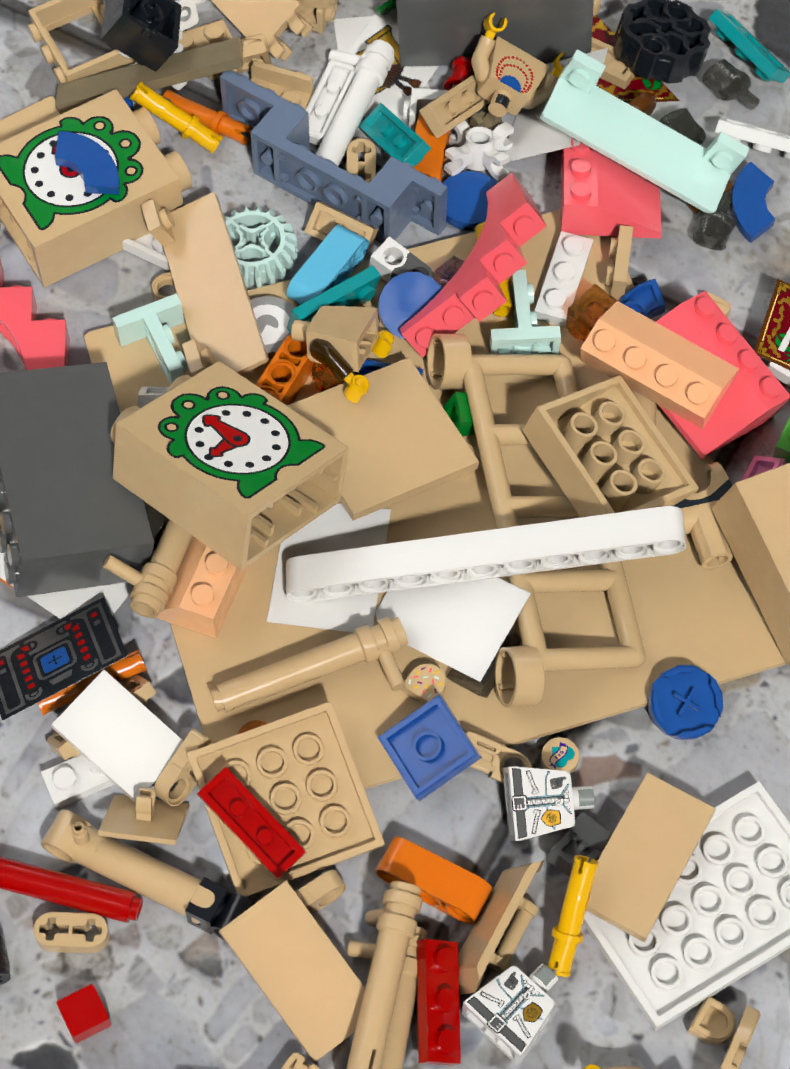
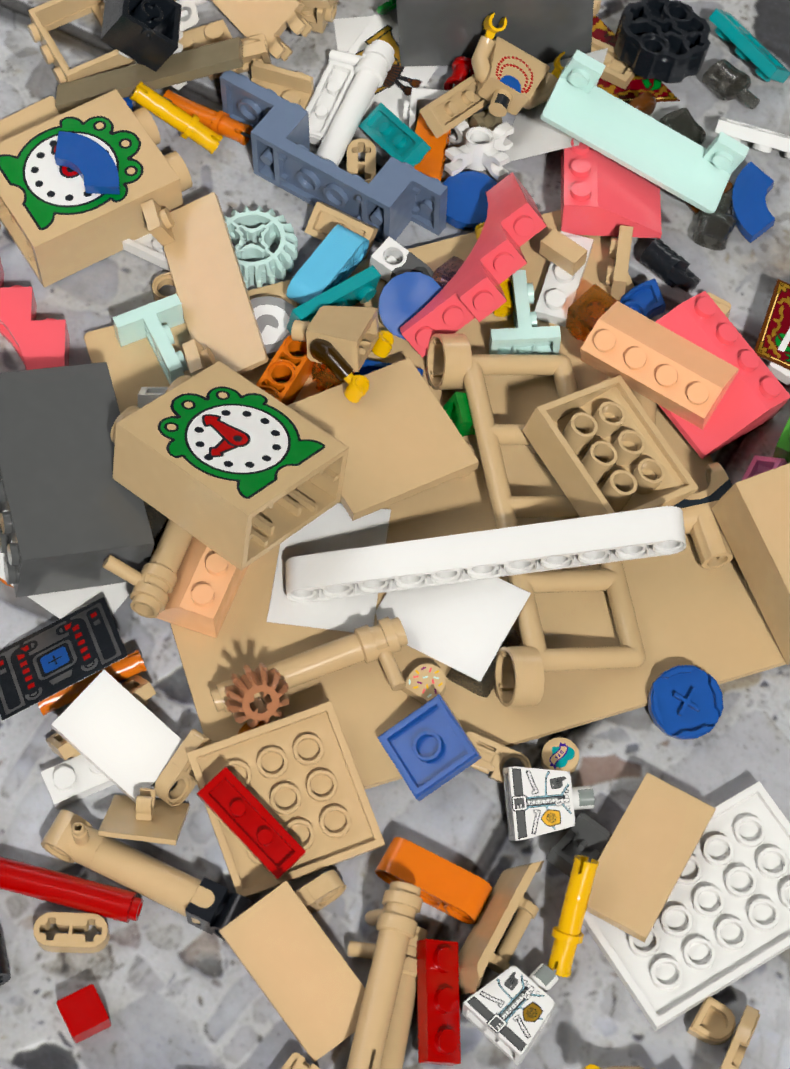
(260, 681): none -> nougat gear
(563, 251): none -> tan piece
(669, 266): none -> black hinge

